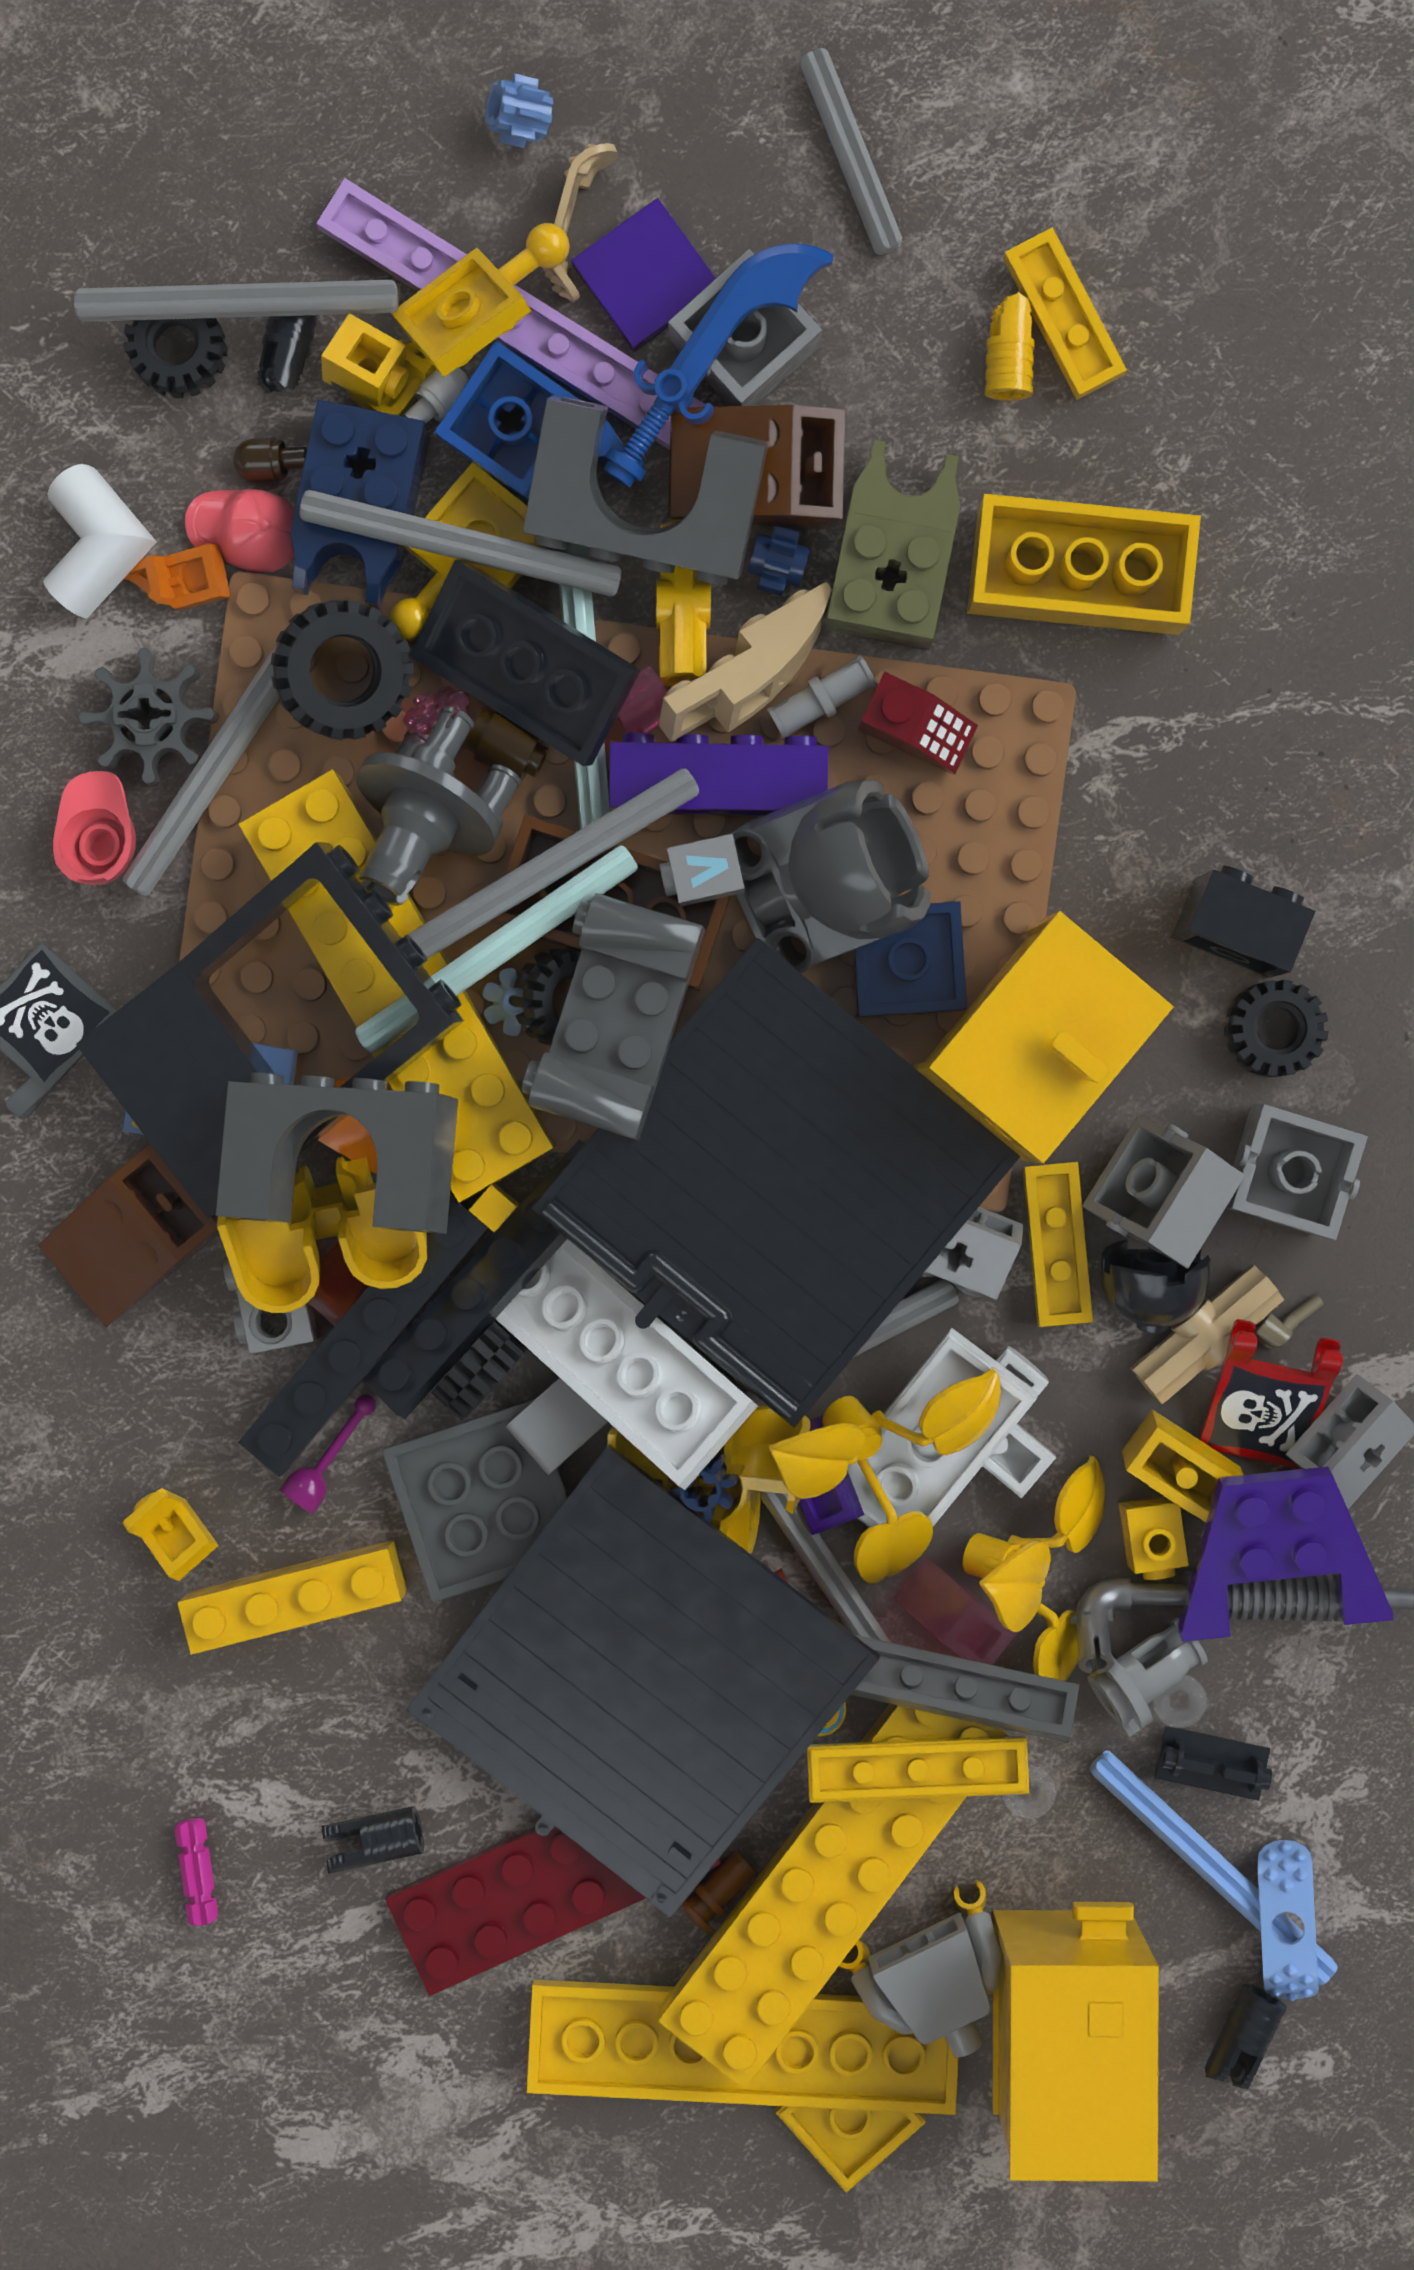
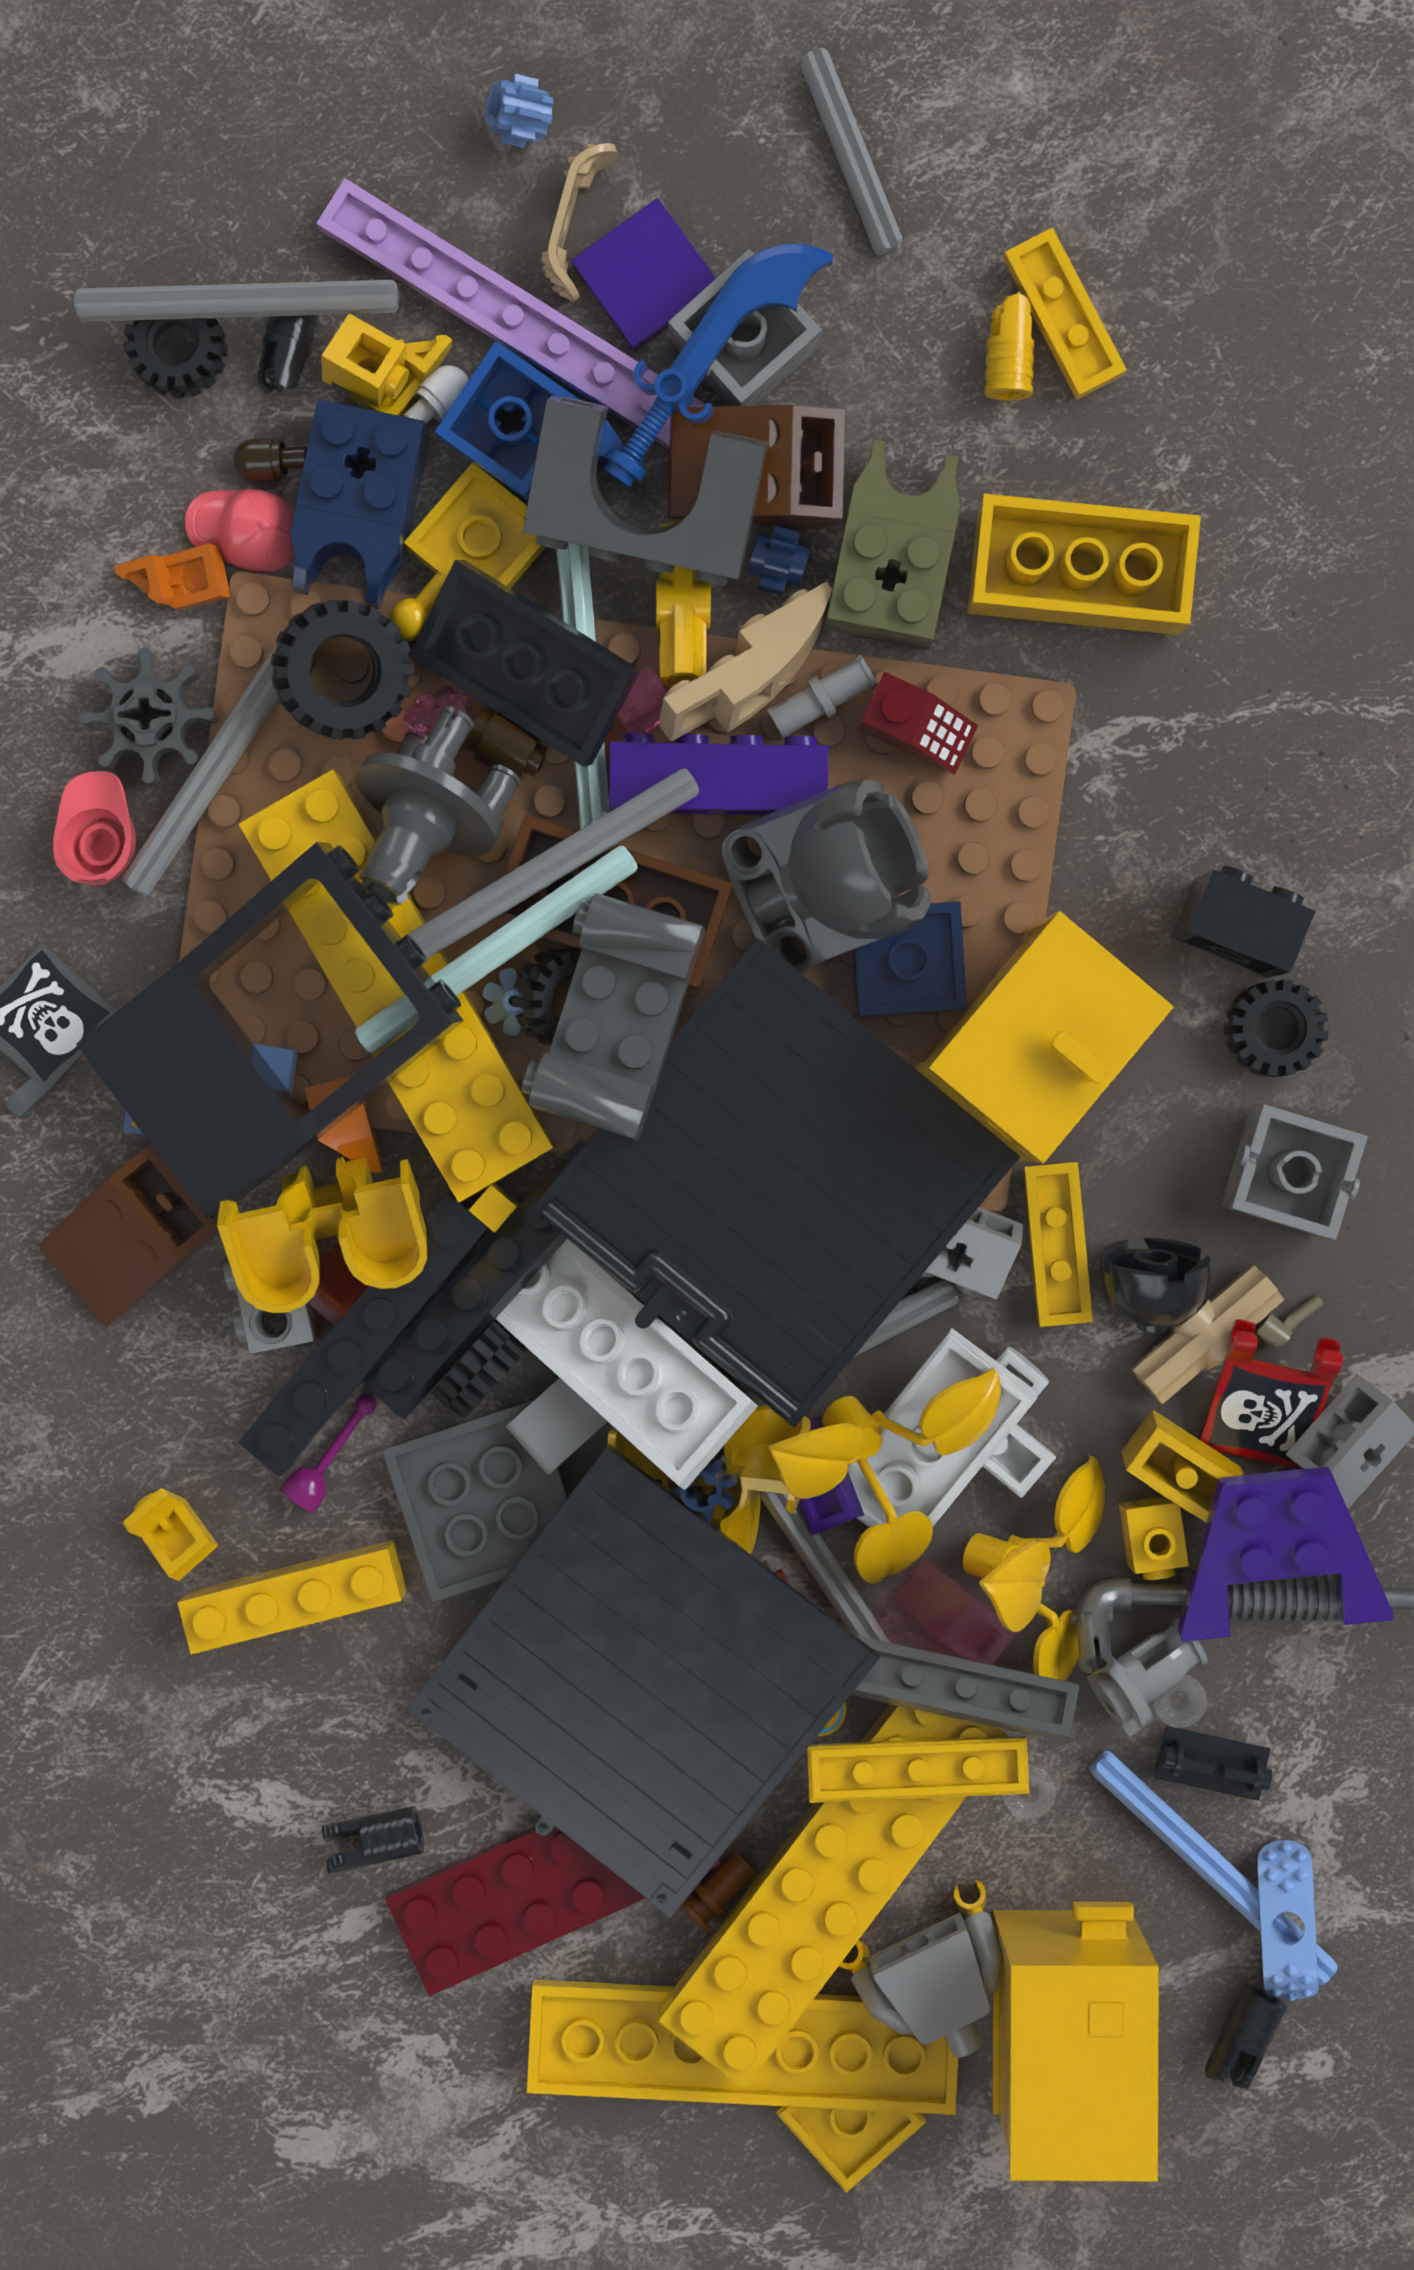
(108, 545): white brick -> none
(196, 1871): dark pink axle -> none
(272, 1121): dark grey arch -> none
(459, 543): light grey axle -> none
(476, 300): yellow plate -> none
(703, 871): light grey brick -> none
(1163, 1190): light grey brick -> none

